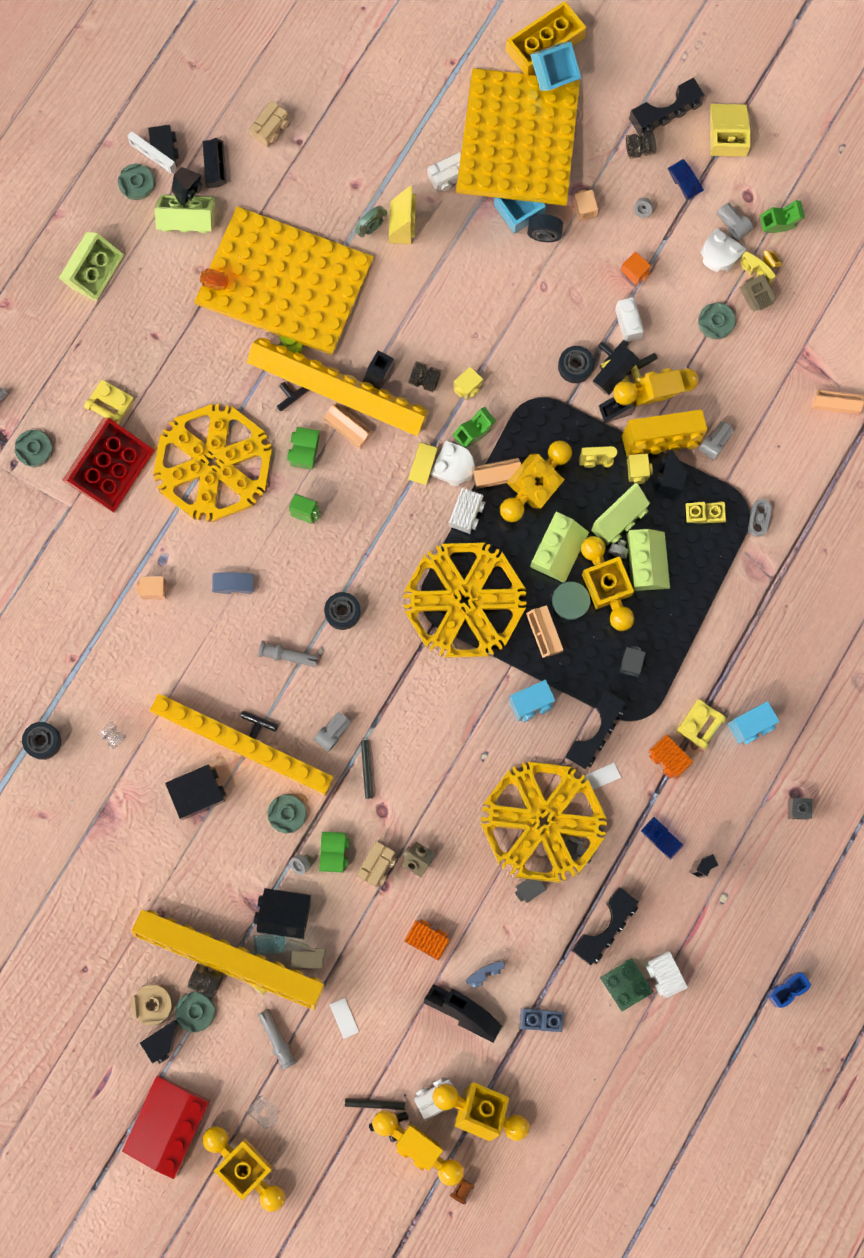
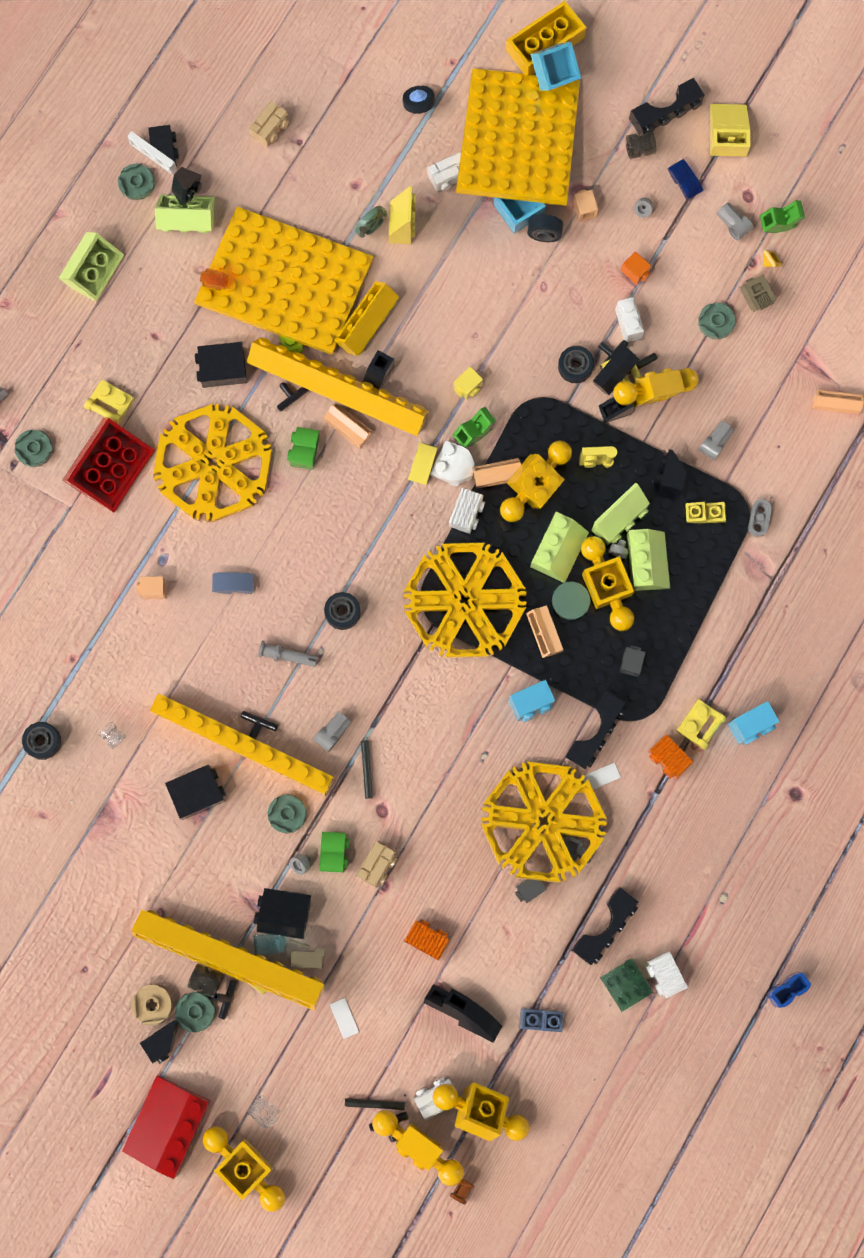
(214, 163): black piece -> none
(221, 364): none -> black brick
(226, 999): none -> black piece
(281, 1048): light grey pin -> none
(304, 509): bright green brick -> none
(366, 318): none -> yellow brick
(418, 99): none -> black wheel
(418, 859): dark tan brick -> none
(424, 376): clear smoke wheel -> none
(479, 976): sand blue slope -> none
(639, 468): light yellow brick -> none
(662, 838): clear blue slope -> none
(664, 433): yellow brick -> none
(703, 866): black piece -> none
(721, 251): white slope -> none
(754, 264): light yellow slope -> none
(800, 808): dark grey brick -> none

